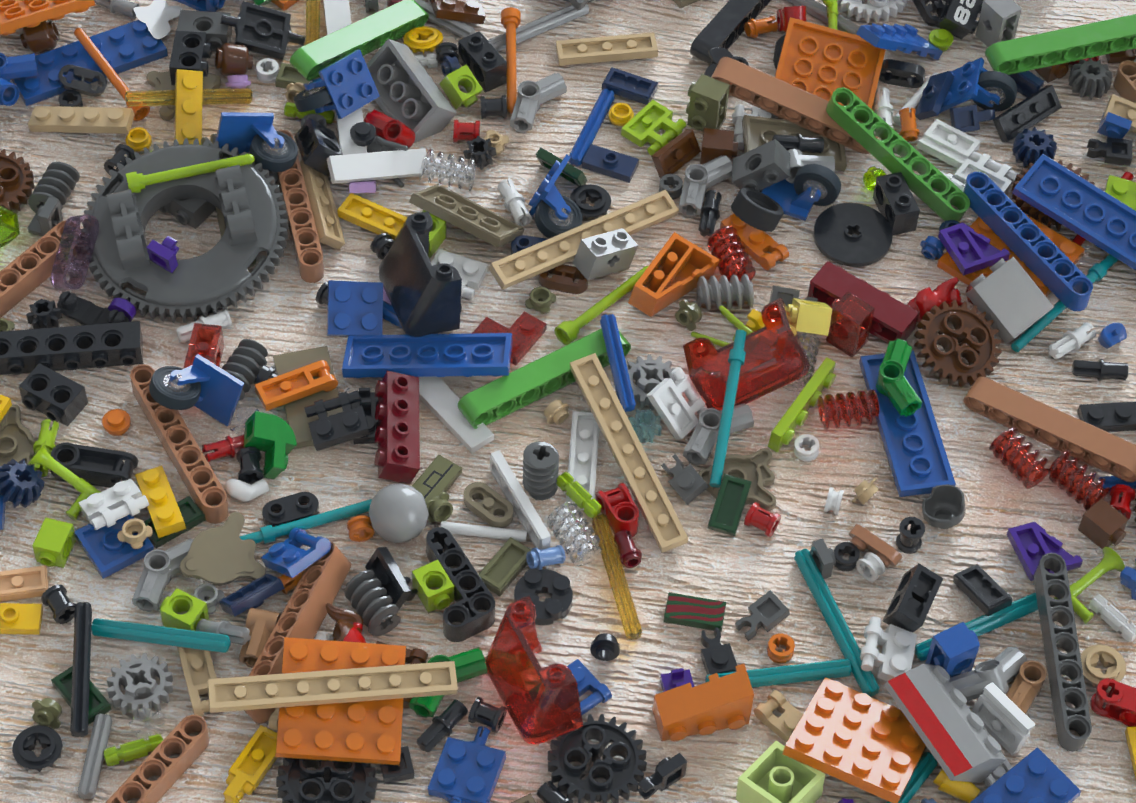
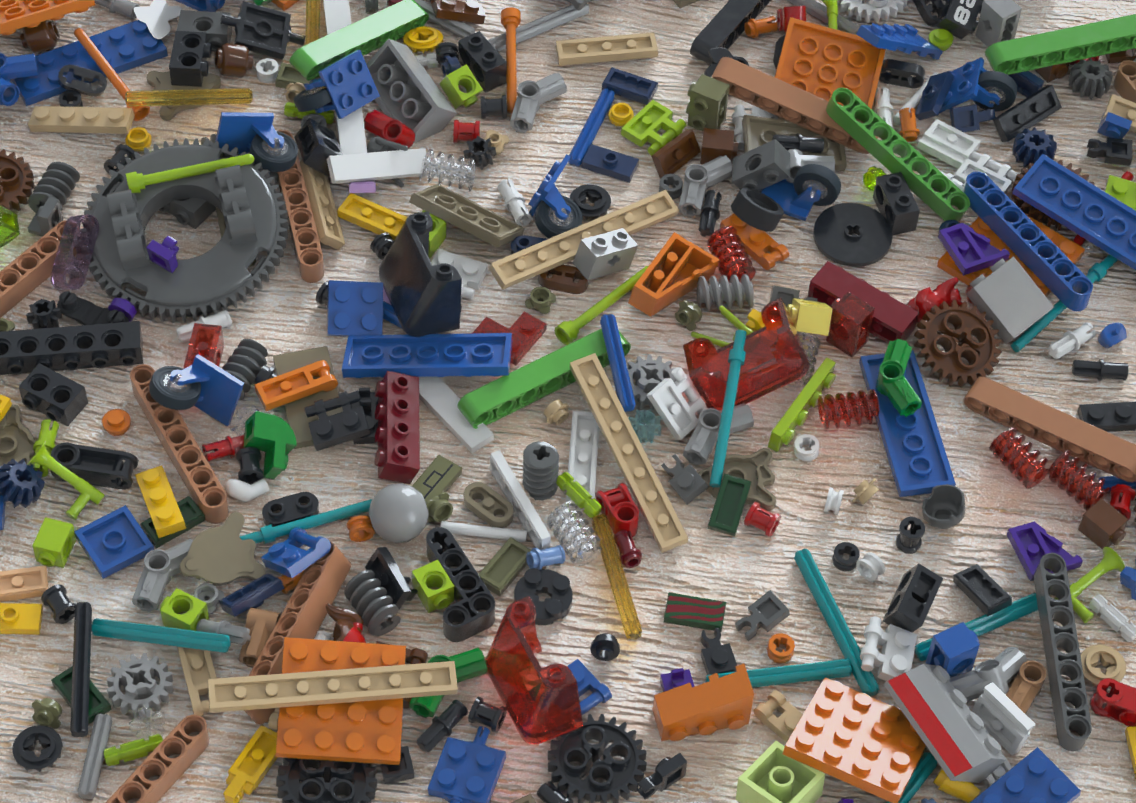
(113, 504): white plate -> none
(134, 526): tan plate -> none
(188, 105): yellow plate -> none
(237, 81): lavender plate -> none
(363, 133): black plate -> none
(569, 172): dark green tile -> none
(823, 557): dark grey plate -> none
(866, 540): nougat plate -> none
(932, 248): blue plate -> none

